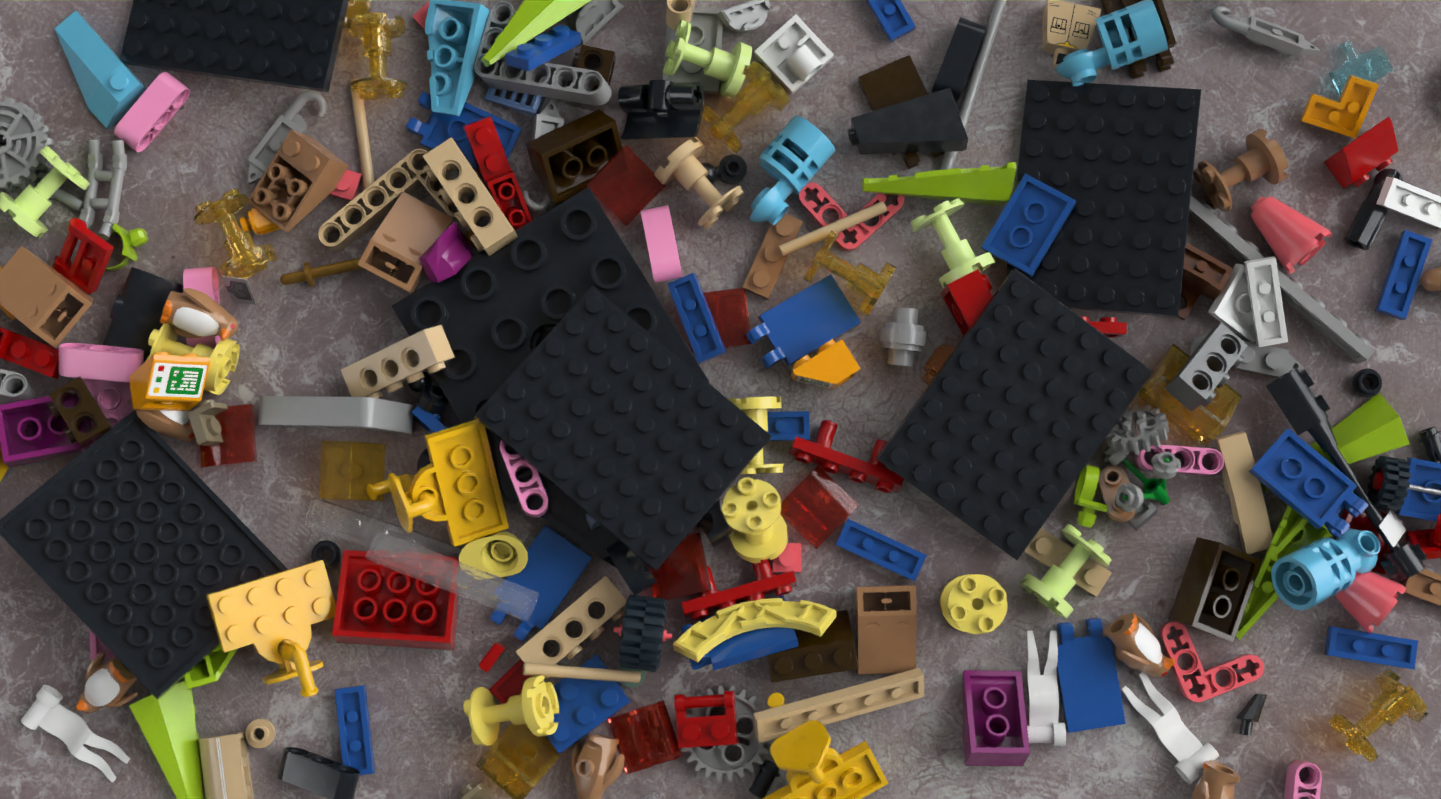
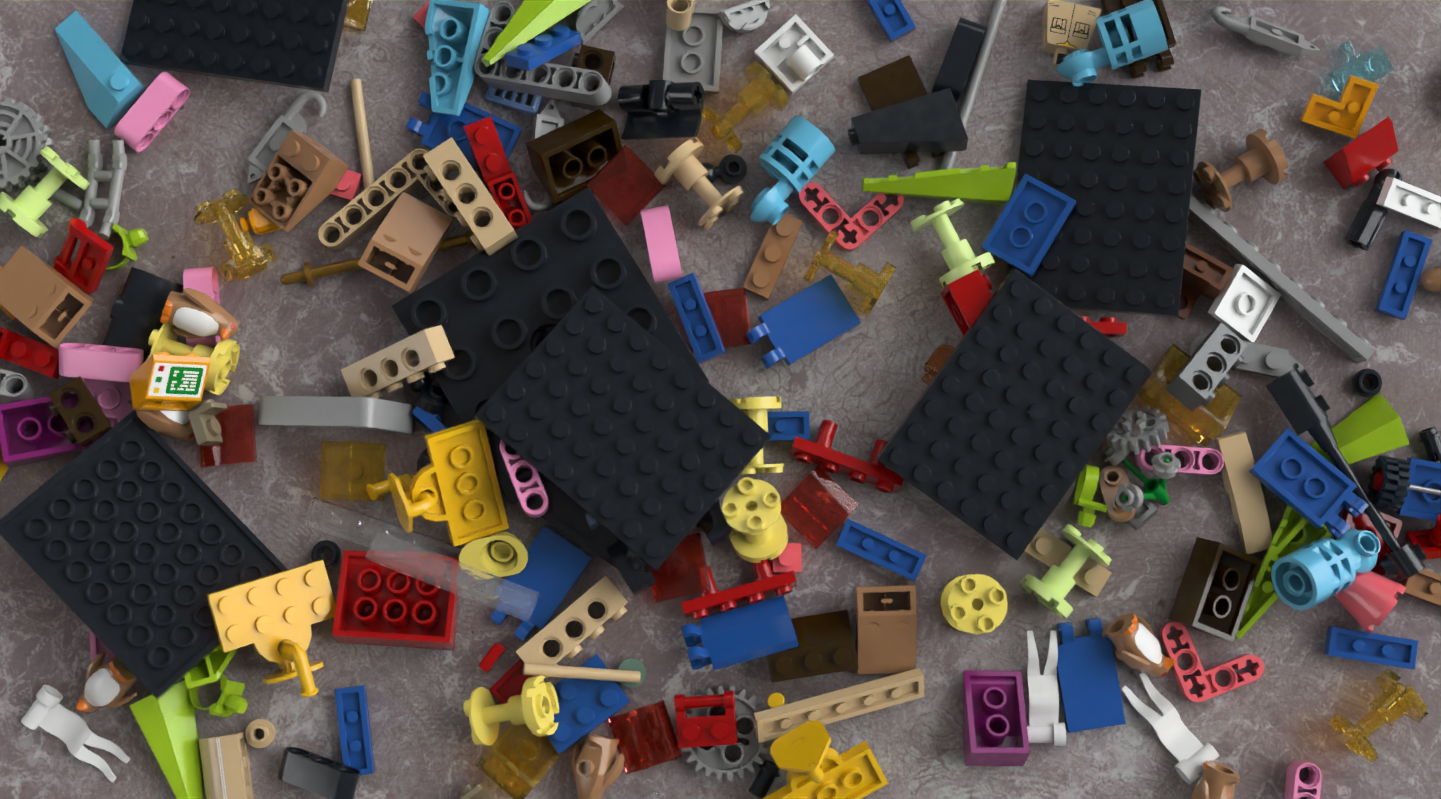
(228, 703): none -> lime piece
(239, 290): sticker -> none
(376, 38): clear yellow piece -> none
(446, 254): magenta slope -> none
(642, 633): black wheel -> none
(716, 63): yellowish green piece -> none
(751, 616): light yellow tile -> none
(828, 368): light orange slope -> none
(836, 226): tan bar -> none
(902, 336): light grey piece -> none
(1251, 713): black bar -> none
(1266, 301): white plate -> none
(1288, 232): coral cone -> none
(1392, 528): white sticker -> none

